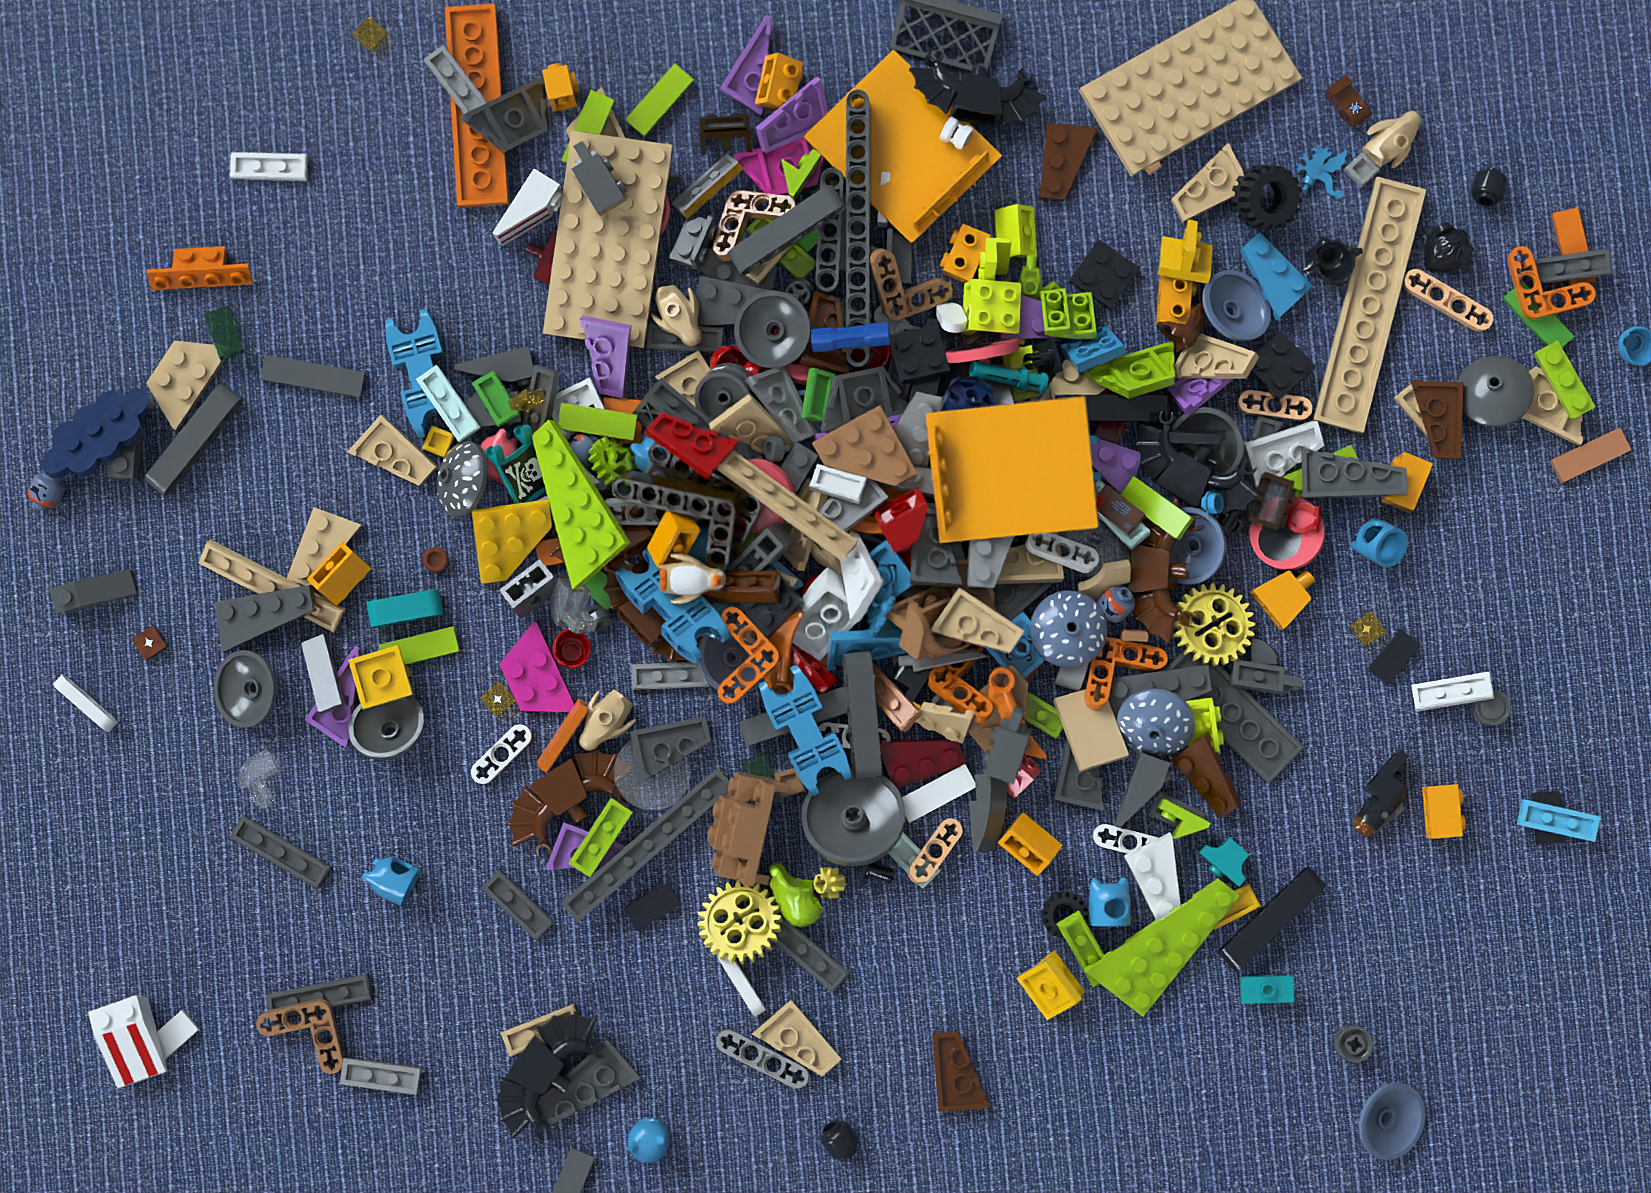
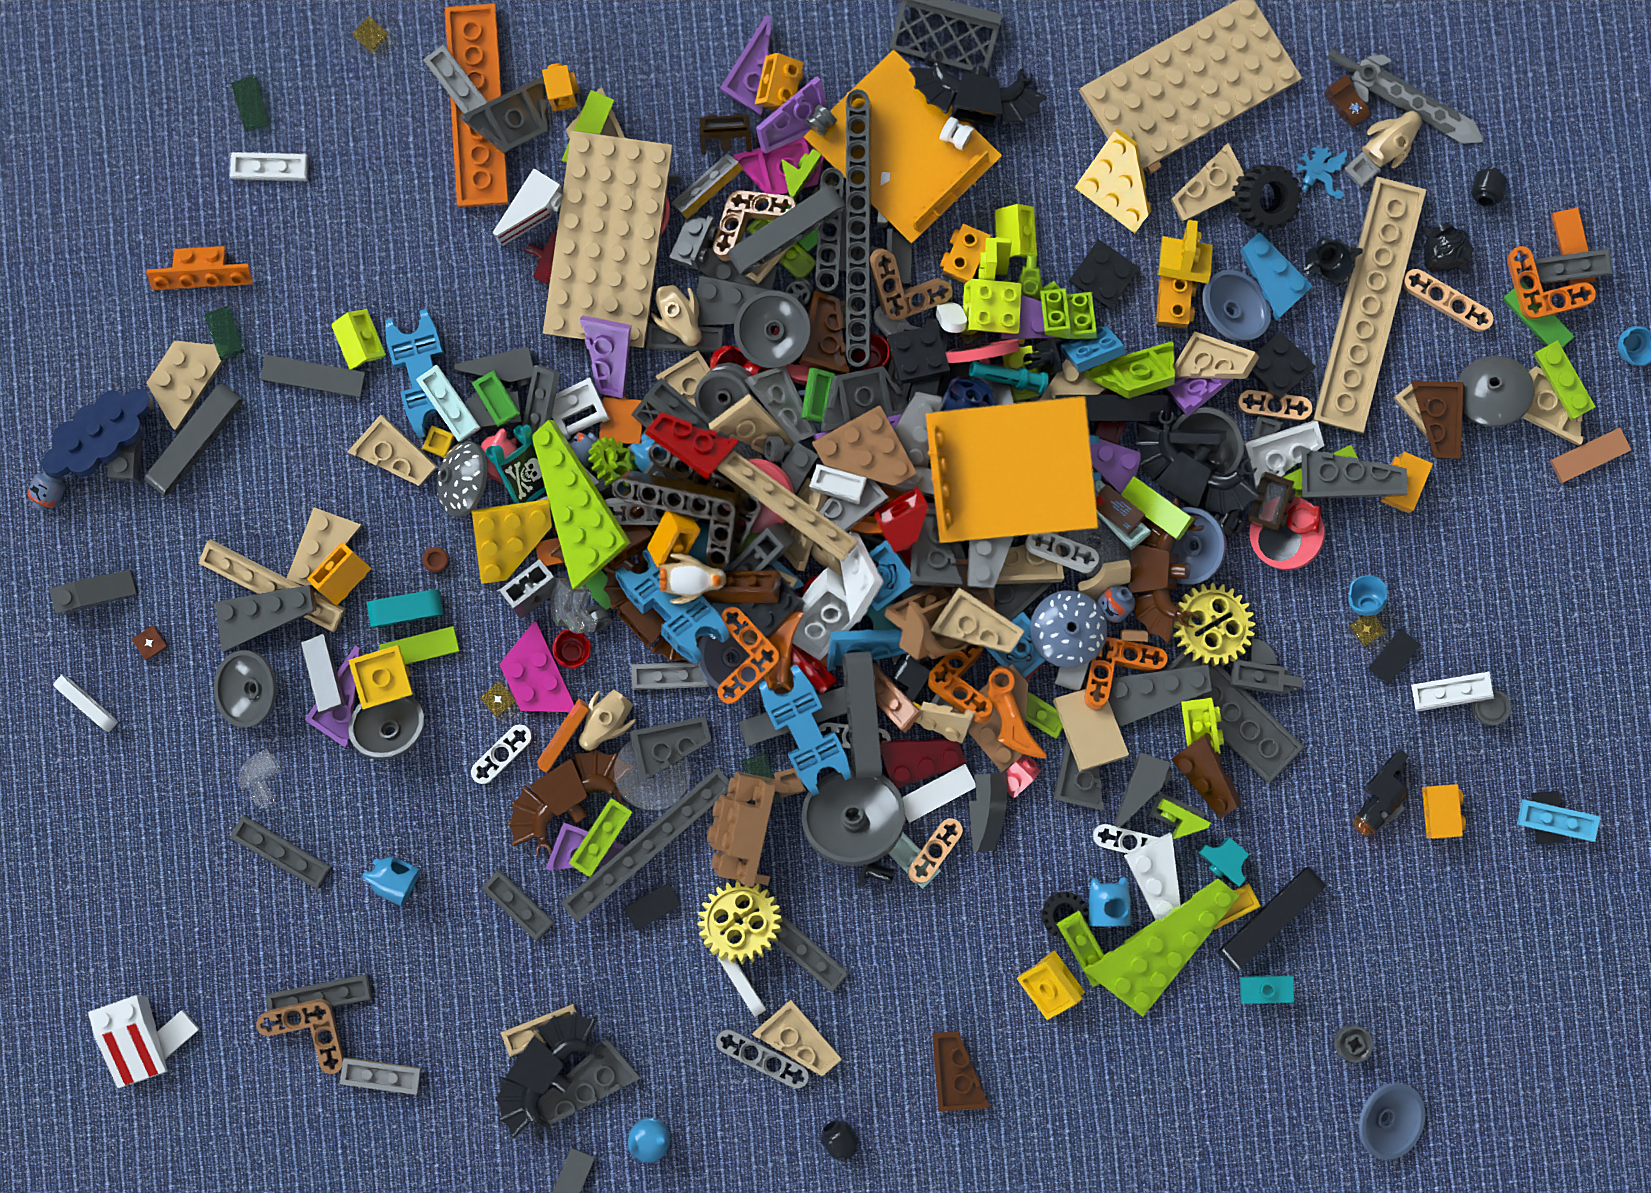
(250, 103): none -> clear green tile
(358, 338): none -> neon yellow panel
(526, 400): clear yellow tile -> none
(597, 181): dark grey hinge -> none
(597, 421): lime tile -> none
(659, 100): lime tile -> none
(794, 897): lime piece -> none
(821, 120): none -> dark grey wheel
(829, 882): light yellow gear -> none
(835, 338): blue axle -> none
(878, 615): dark azure piece -> none
(927, 662): light grey bar -> none
(1008, 748): dark grey hinge -> none
(1030, 844): light orange brick -> none
(1062, 158): reddish brown wing -> none
(1118, 181): none -> yellow plate
(1158, 712): sand blue dish -> none
(1185, 335): reddish brown piece -> none
(1212, 503): dark azure plate -> none
(1284, 596): light orange torso -> none
(1367, 595): none -> dark azure hair
(1381, 542): dark azure piece -> none
(1403, 95): none -> sword

